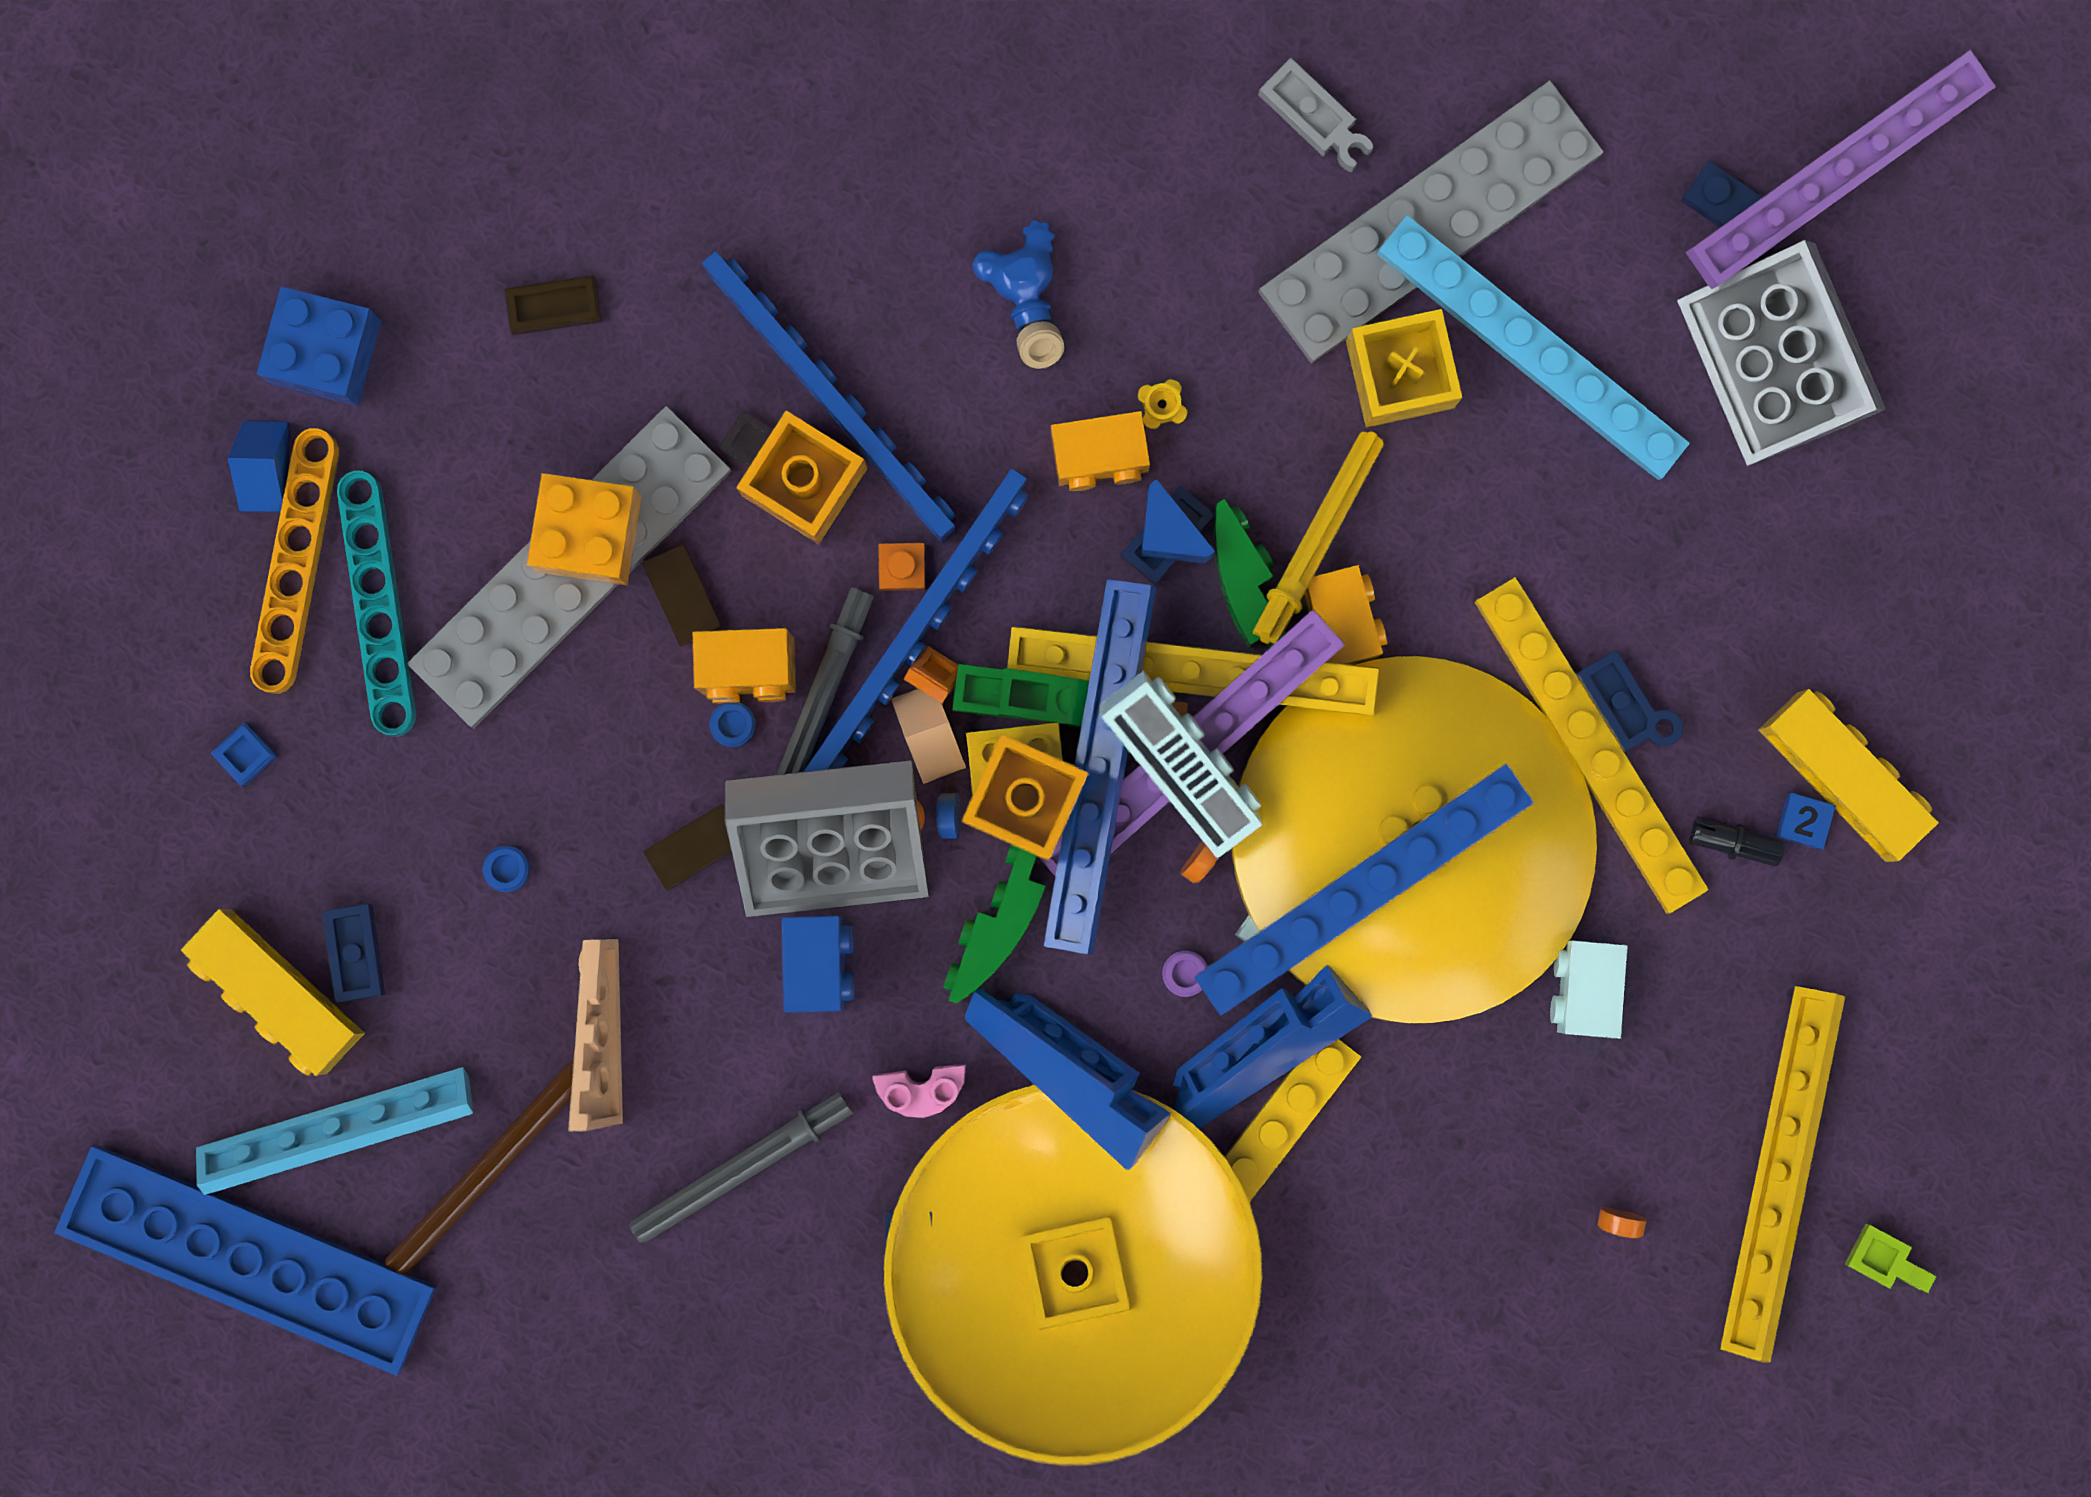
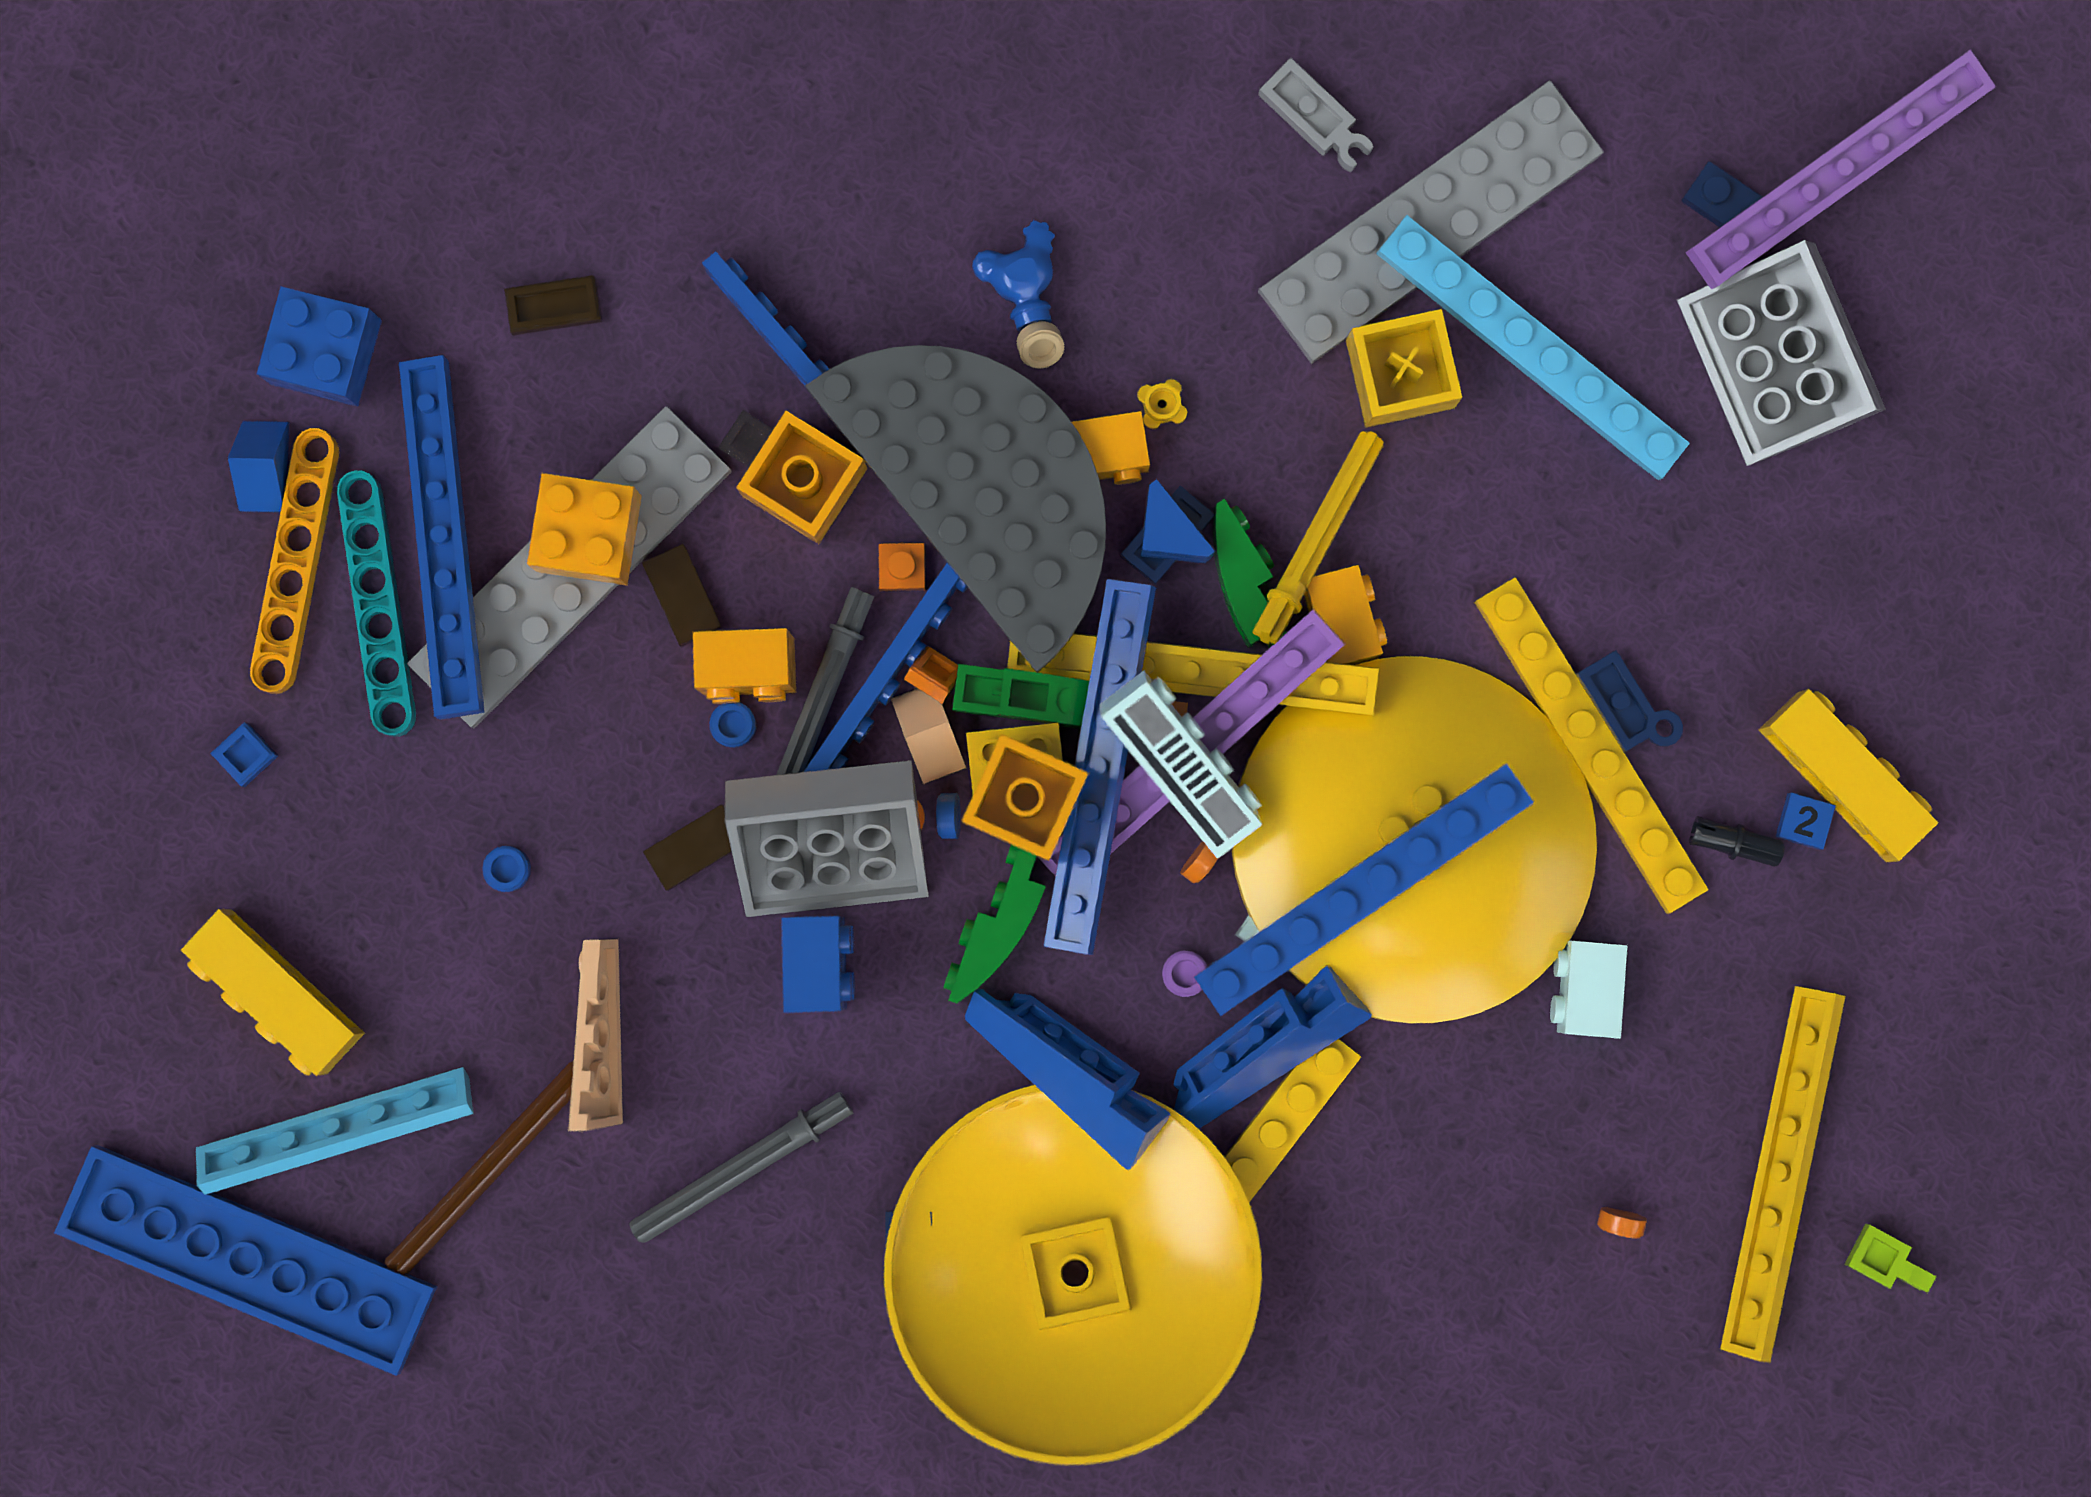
(353, 953): dark blue plate -> none
(441, 538): none -> blue plate
(920, 1098): bright pink cylinder -> none
(985, 477): none -> dark grey plate

